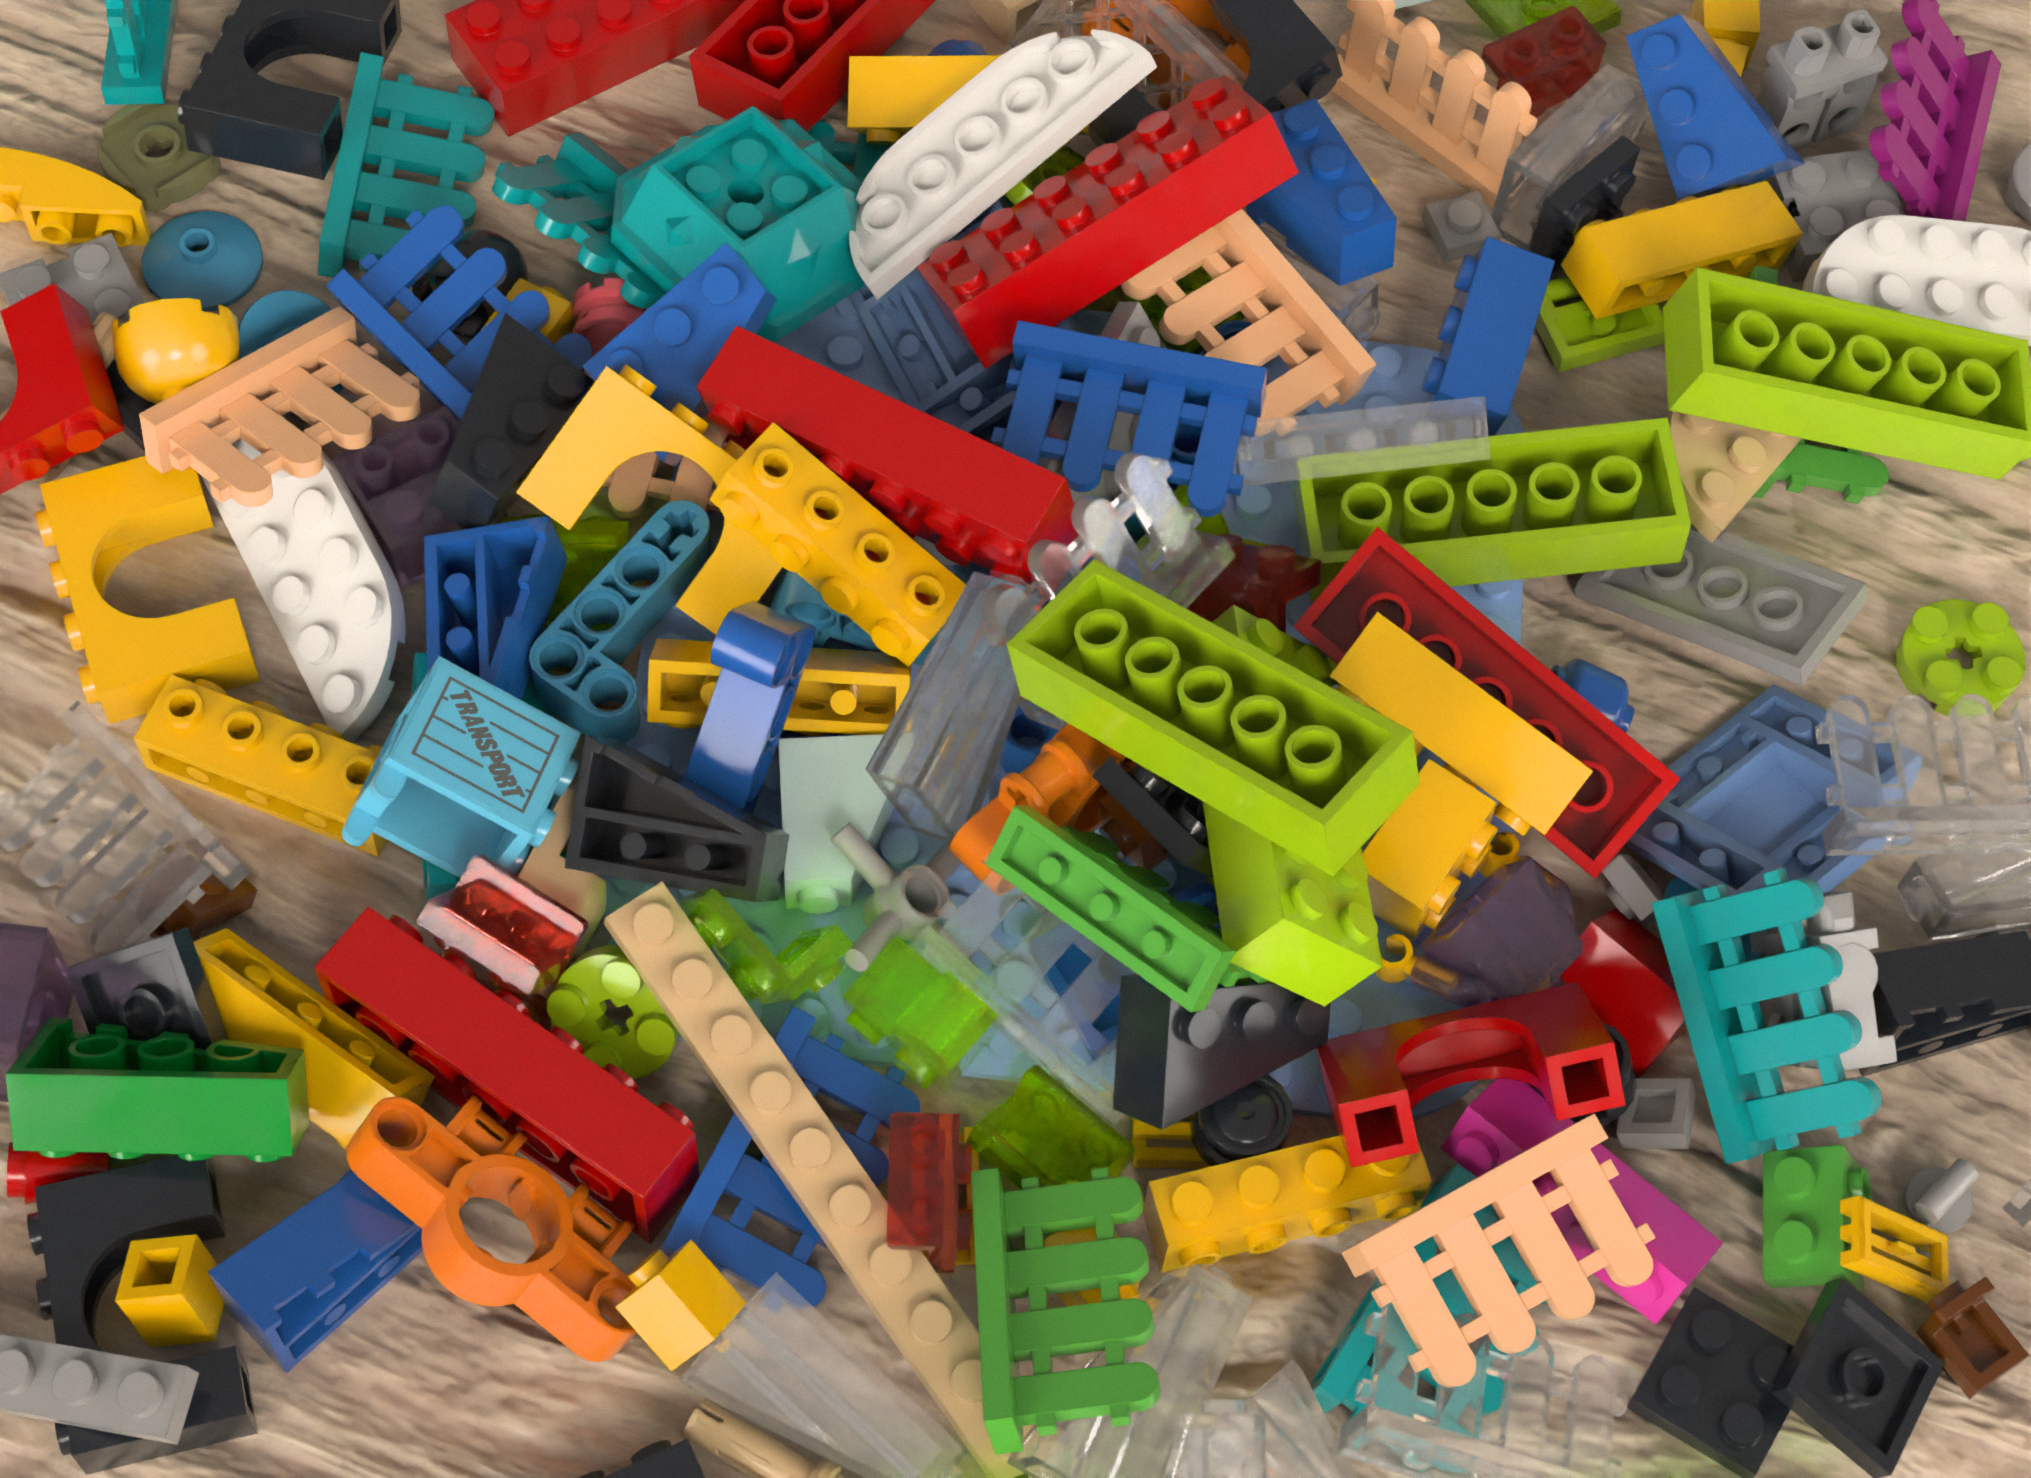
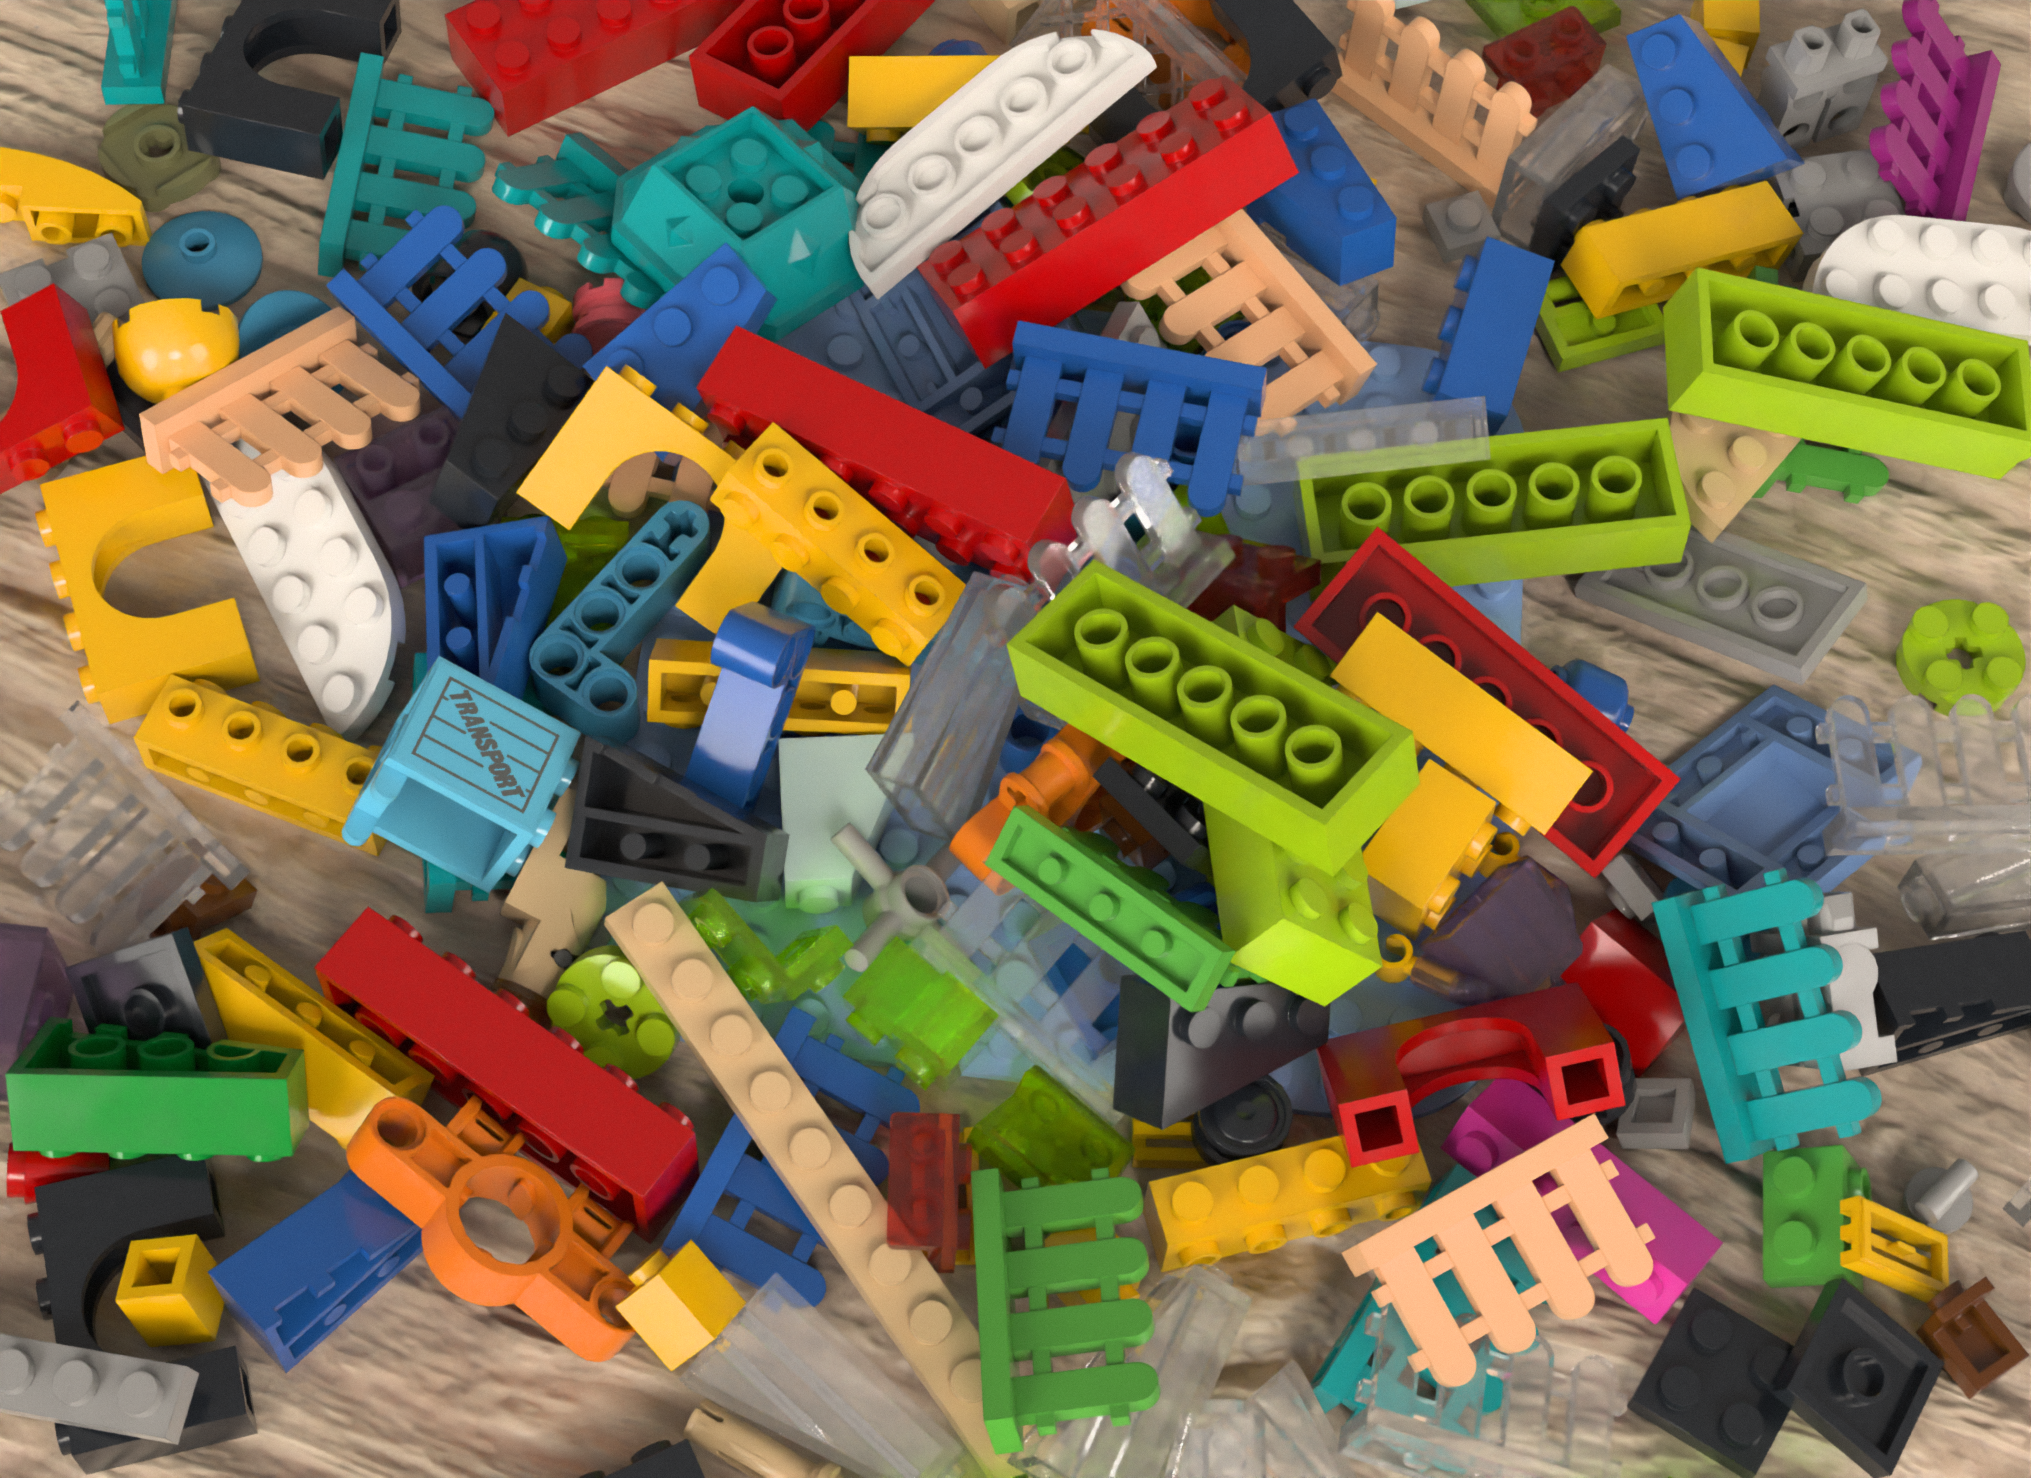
(504, 926): clear red bracket -> none

